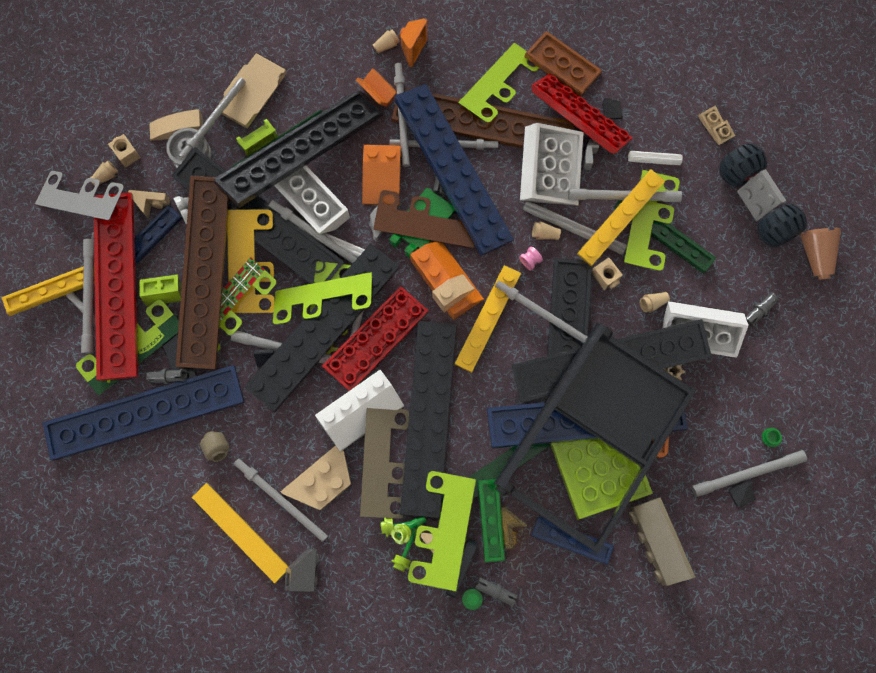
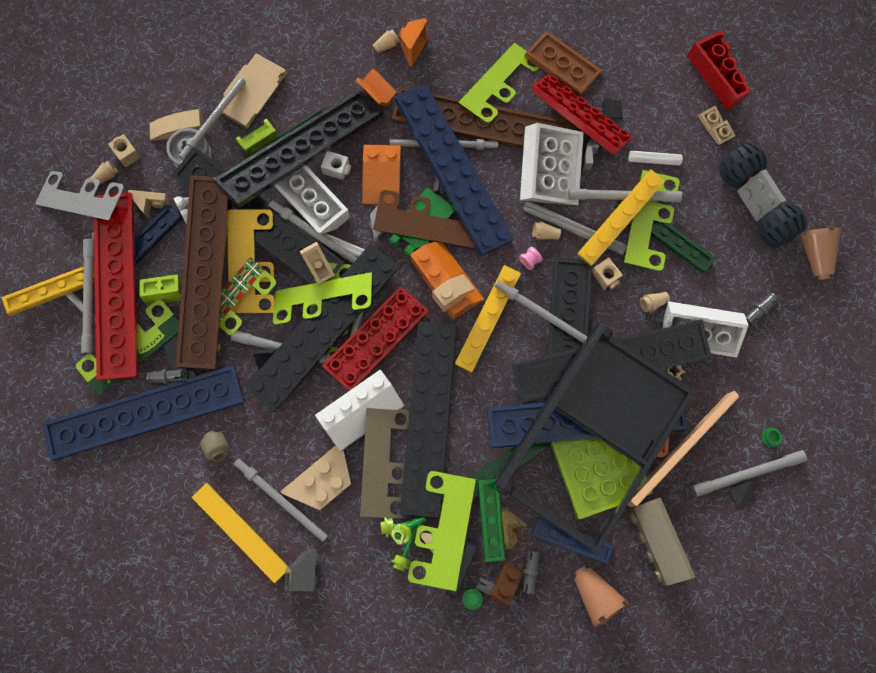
(317, 263): none -> tan slope
(333, 159): none -> white brick
(399, 82): light grey bar -> none
(506, 584): none -> reddish brown plate
(531, 572): none -> dark grey pin
(598, 596): none -> nougat cone
(683, 447): none -> light nougat tile
(719, 69): none -> red wedge

